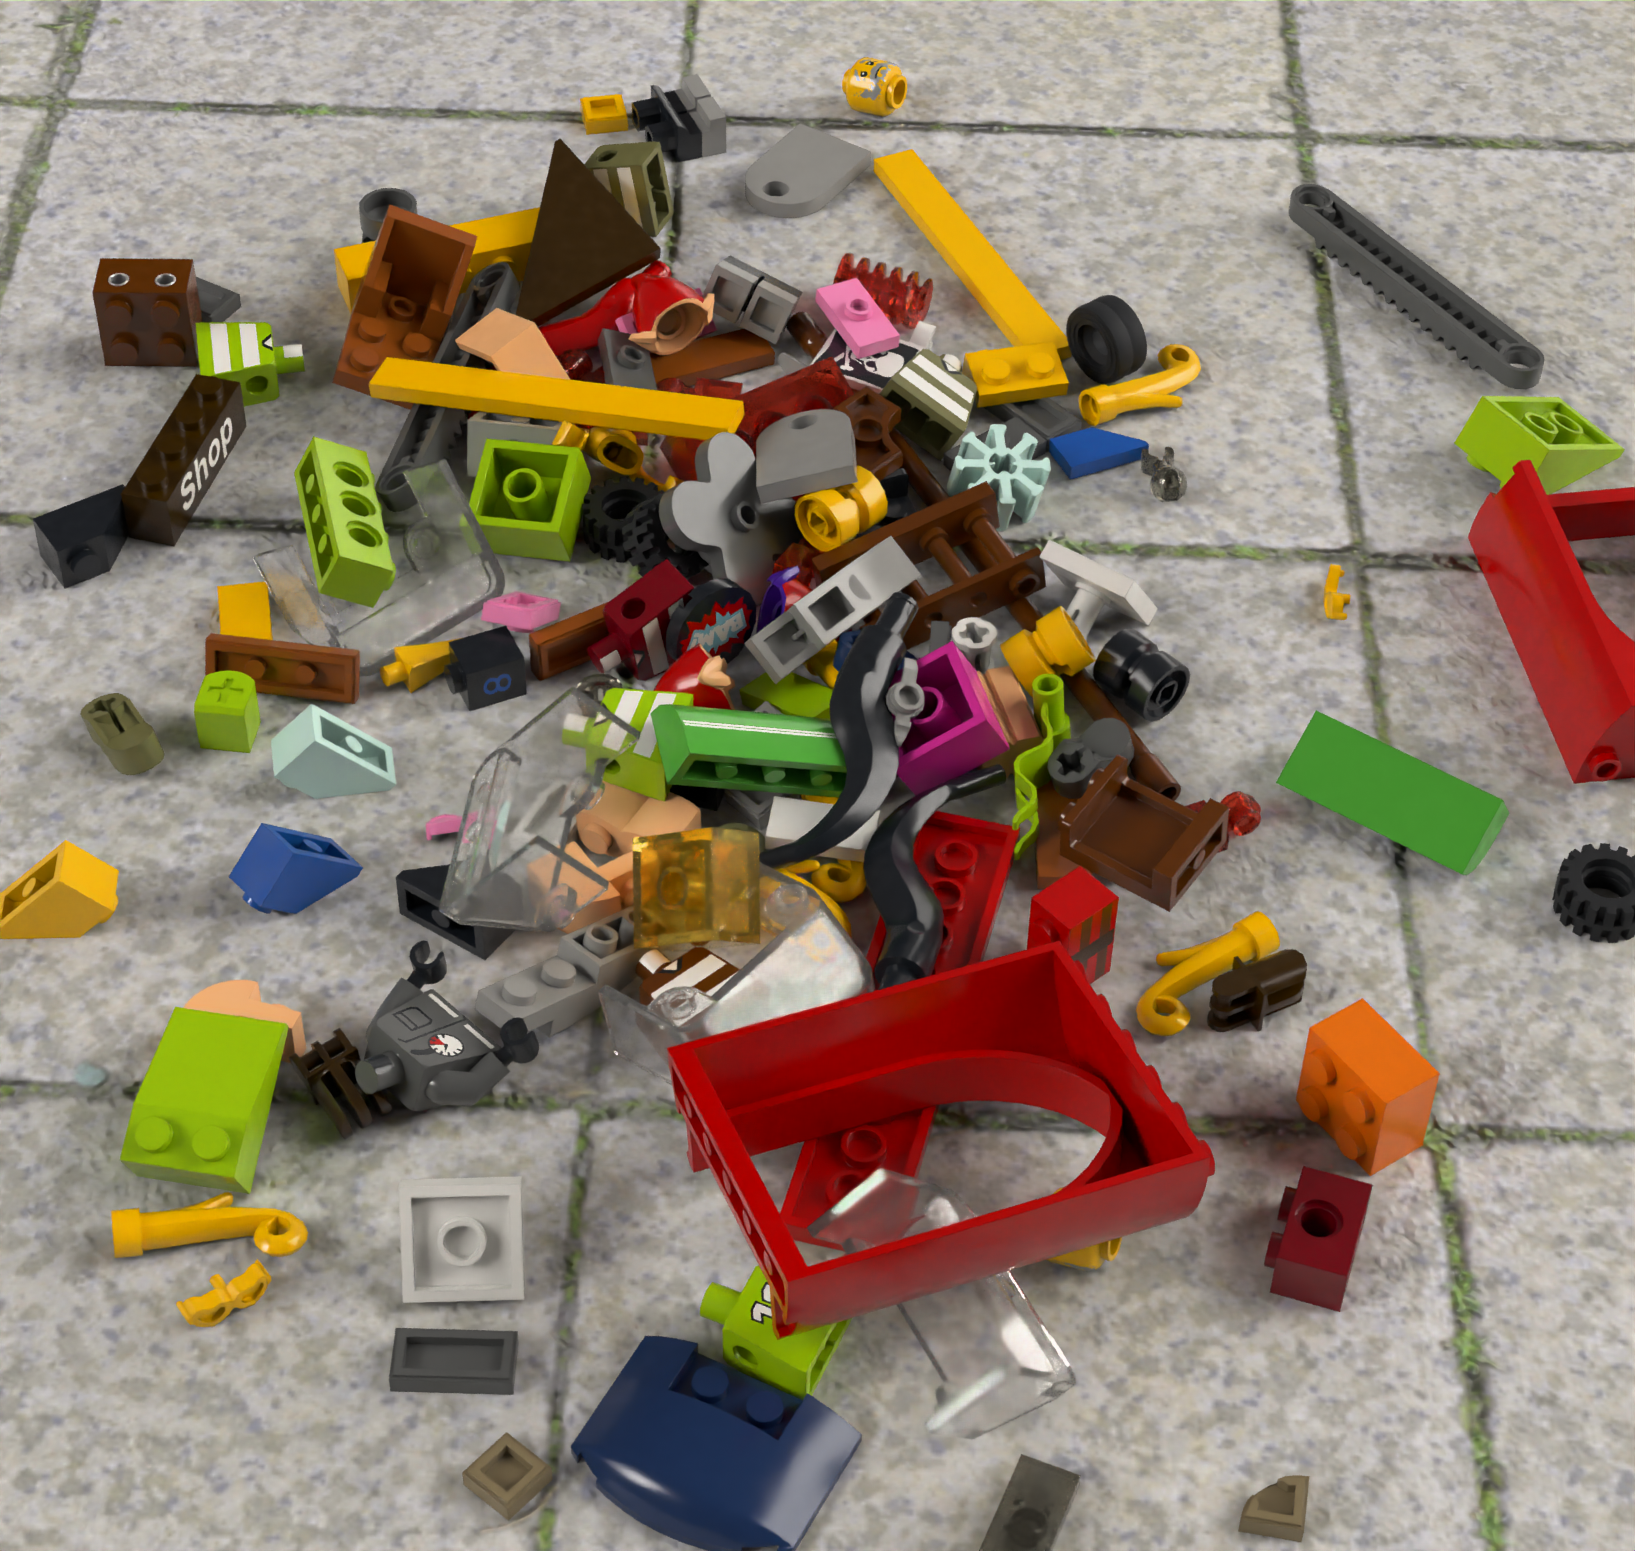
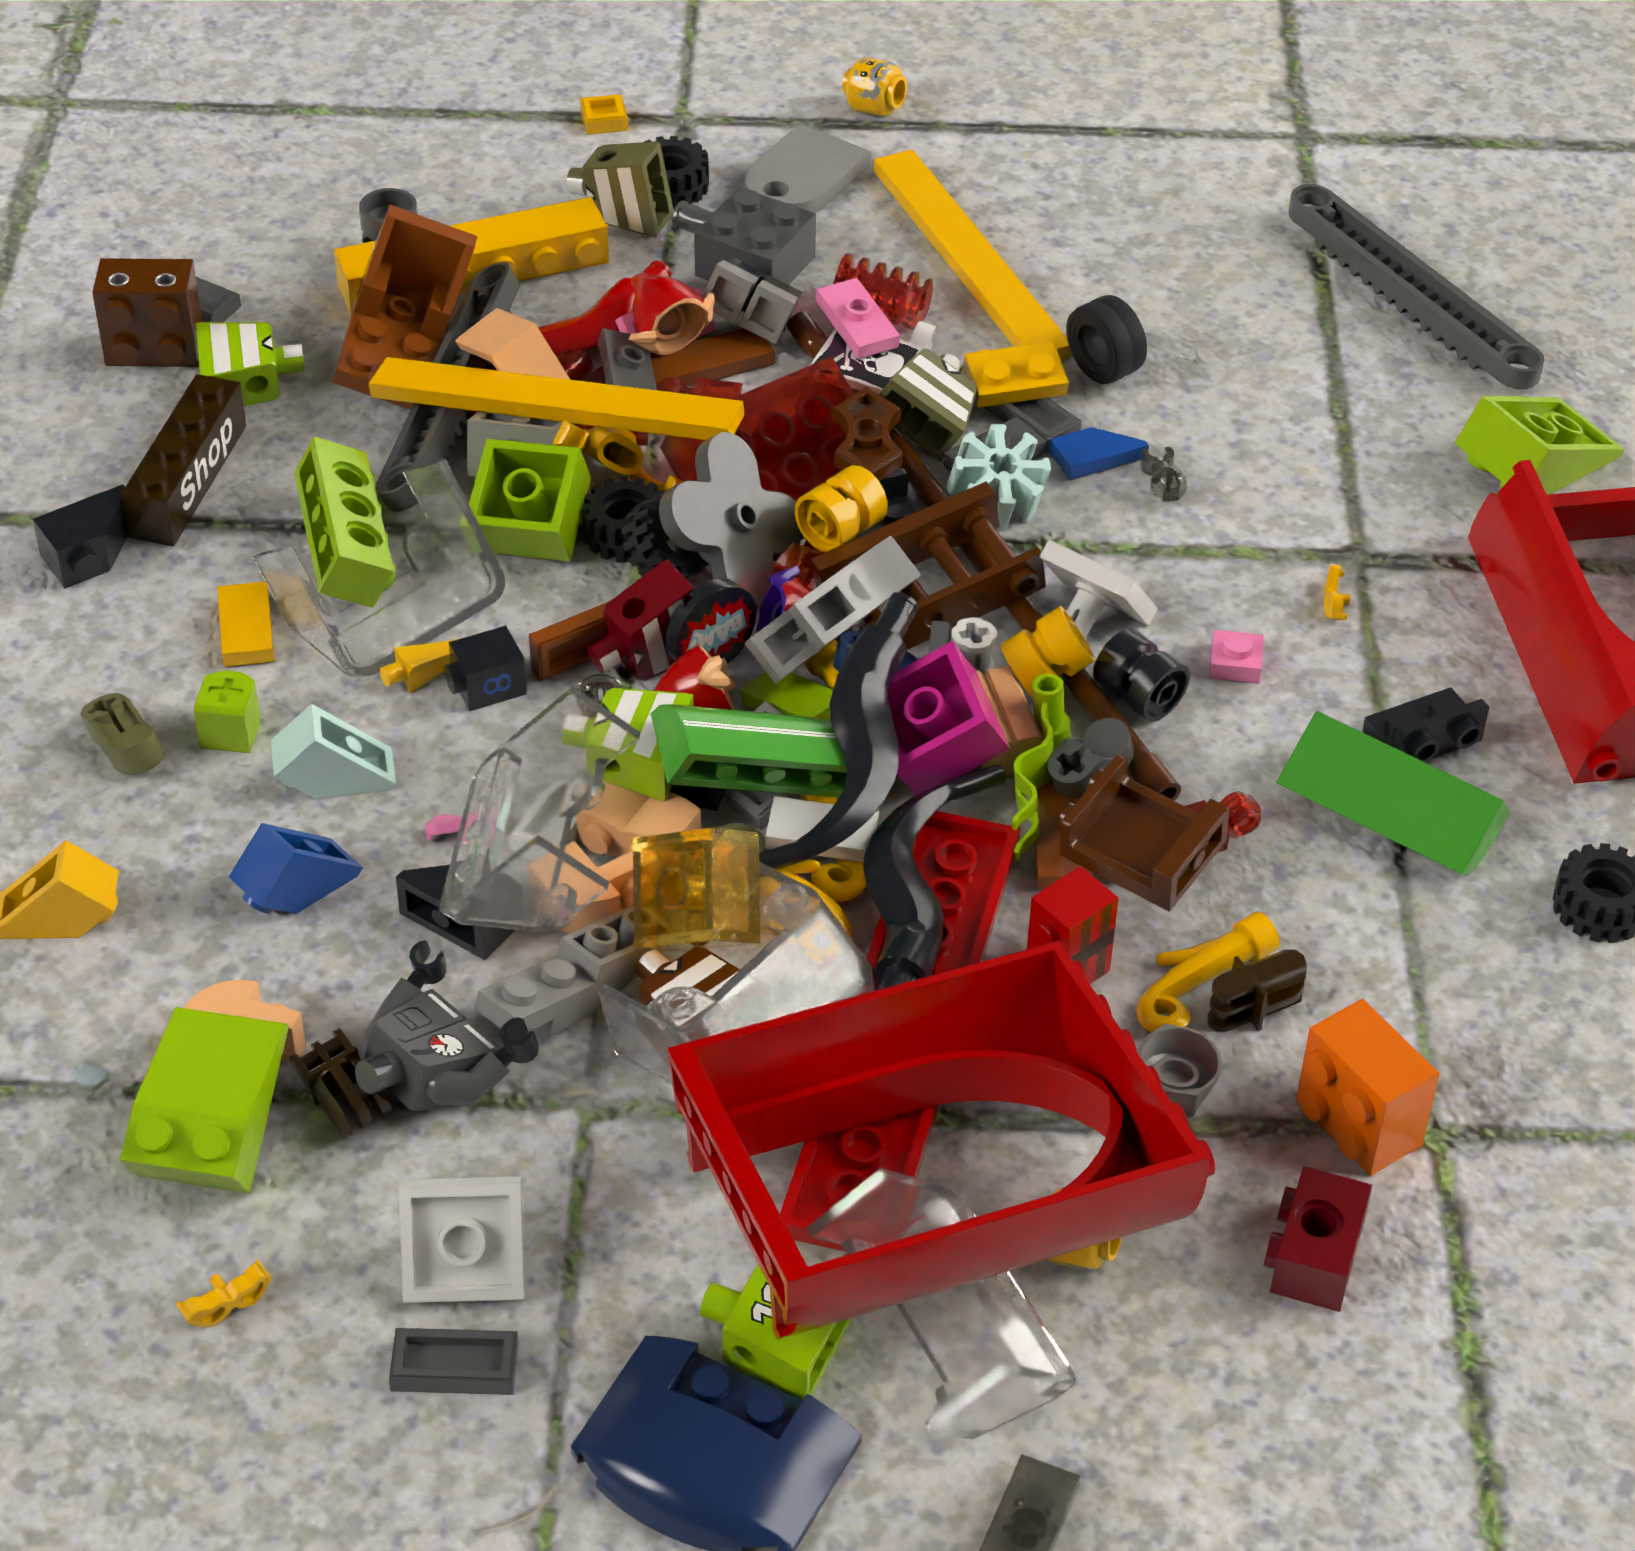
(274, 1230): yellow plant -> none
(288, 667): dark orange tile -> none
(507, 1476): dark tan tile -> none
(521, 611): bright pink plate -> none
(579, 241): dark brown tile -> none
(682, 120): hips -> none
(685, 169): none -> black tyre
(752, 229): none -> dark grey brick
(805, 455): light grey tile -> none
(905, 700): light grey piece -> none
(1105, 402): yellow plant -> none
(1185, 1064): none -> light grey hat
(1236, 656): none -> bright pink plate
(1278, 1509): dark tan tile -> none
(1430, 724): none -> black bracket

